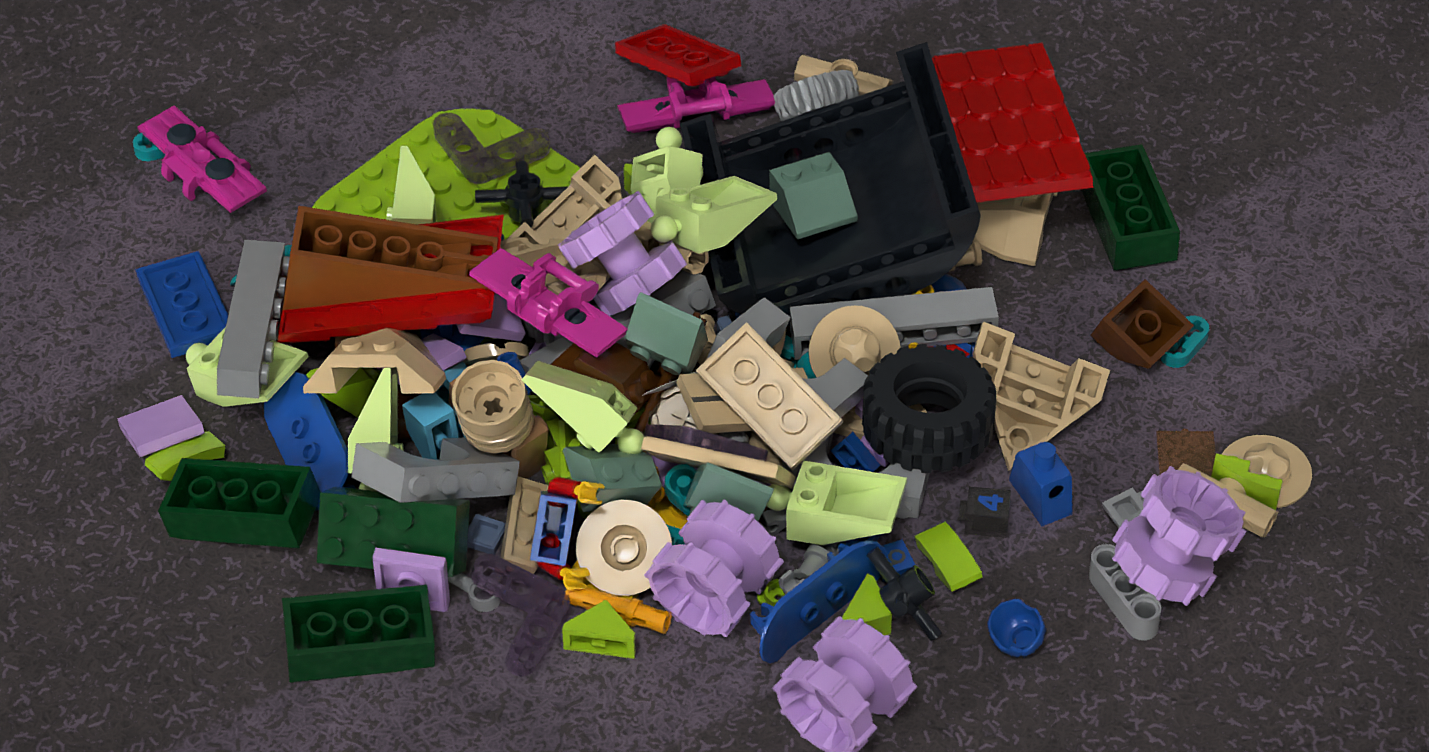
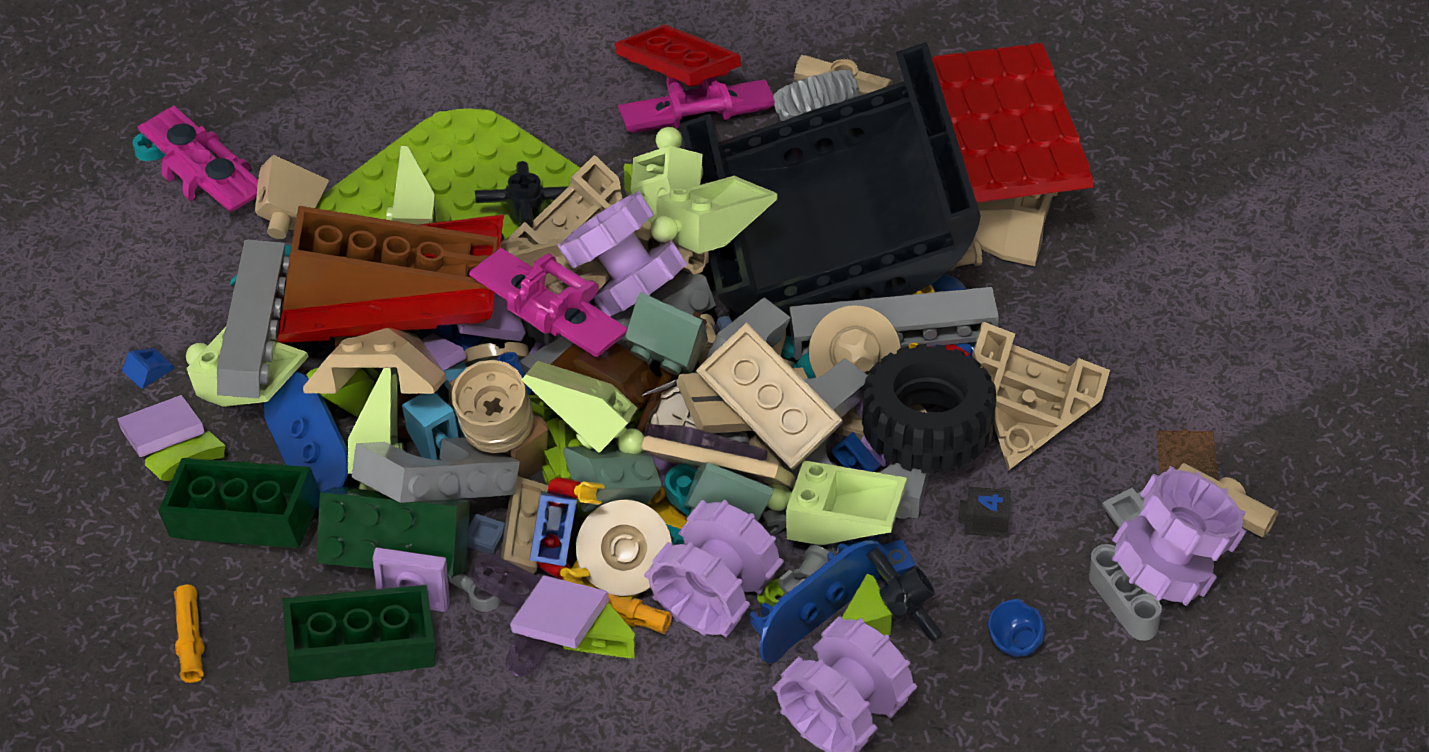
(146, 366): none -> blue slope
(183, 301): blue tile -> none
(189, 644): none -> light orange pin
(281, 191): none -> tan torso
(484, 164): beam -> none
(559, 612): none -> lavender tile
(812, 195): sand green slope -> none
(949, 556): lime slope -> none
(1037, 474): blue torso -> none
(1130, 208): dark green brick -> none
(1141, 327): reddish brown slope -> none
(1190, 345): teal beam -> none
(1257, 486): lime slope -> none
(1278, 460): tan hat -> none

